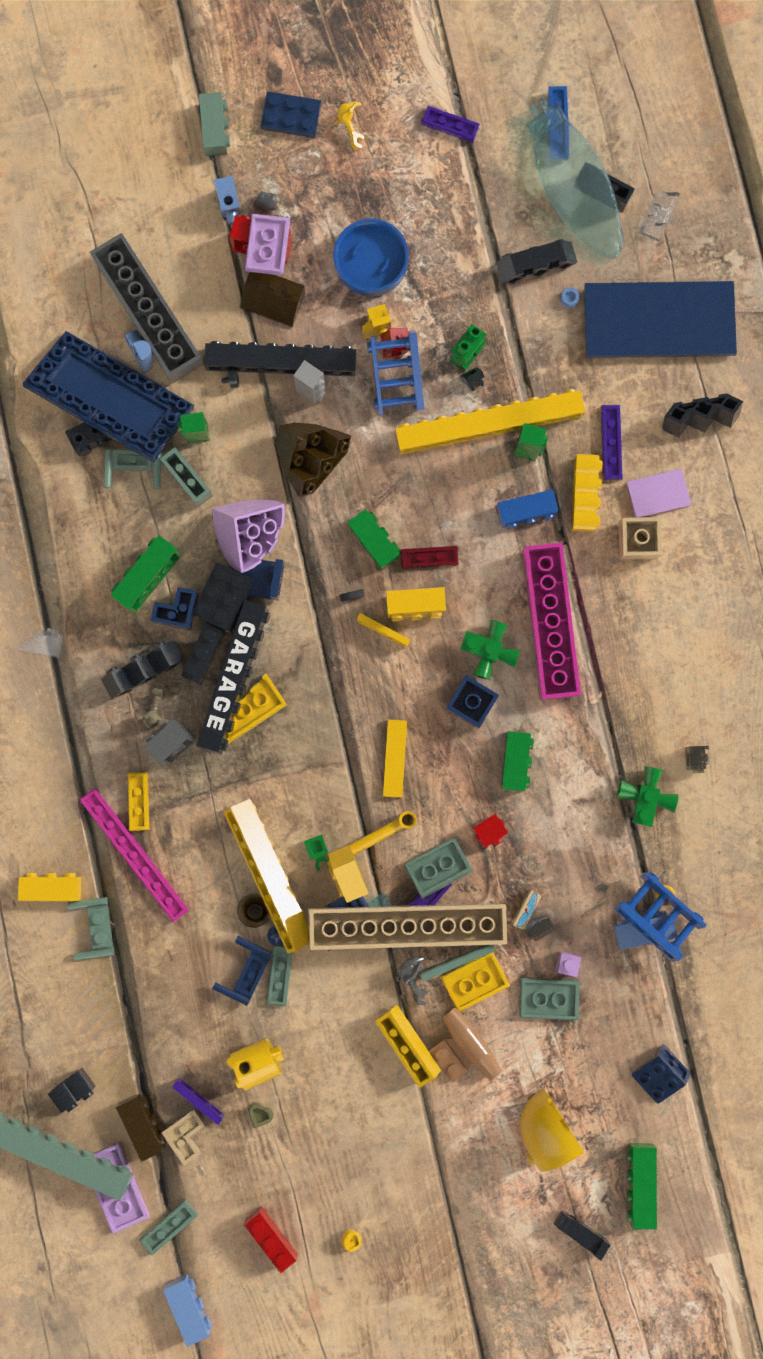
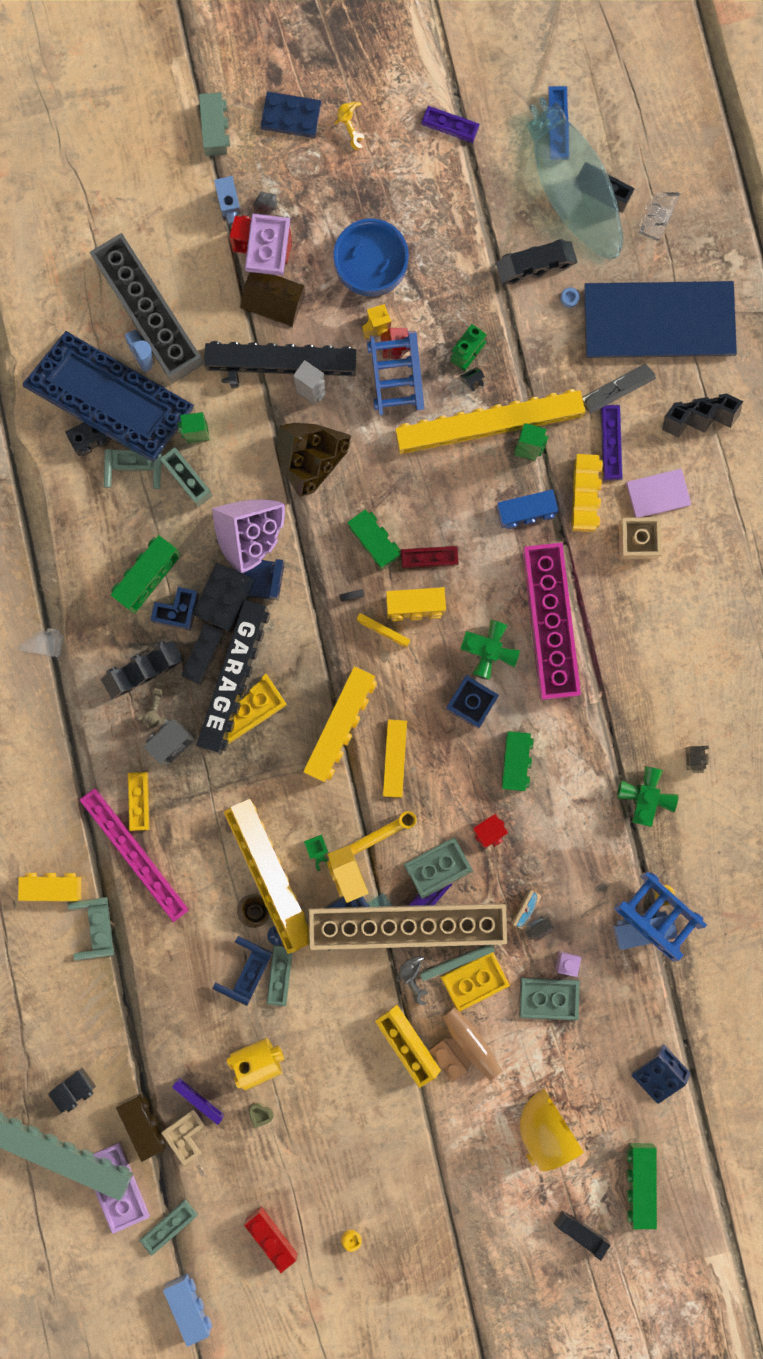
(338, 727): none -> yellow brick
(618, 388): none -> dark grey tile

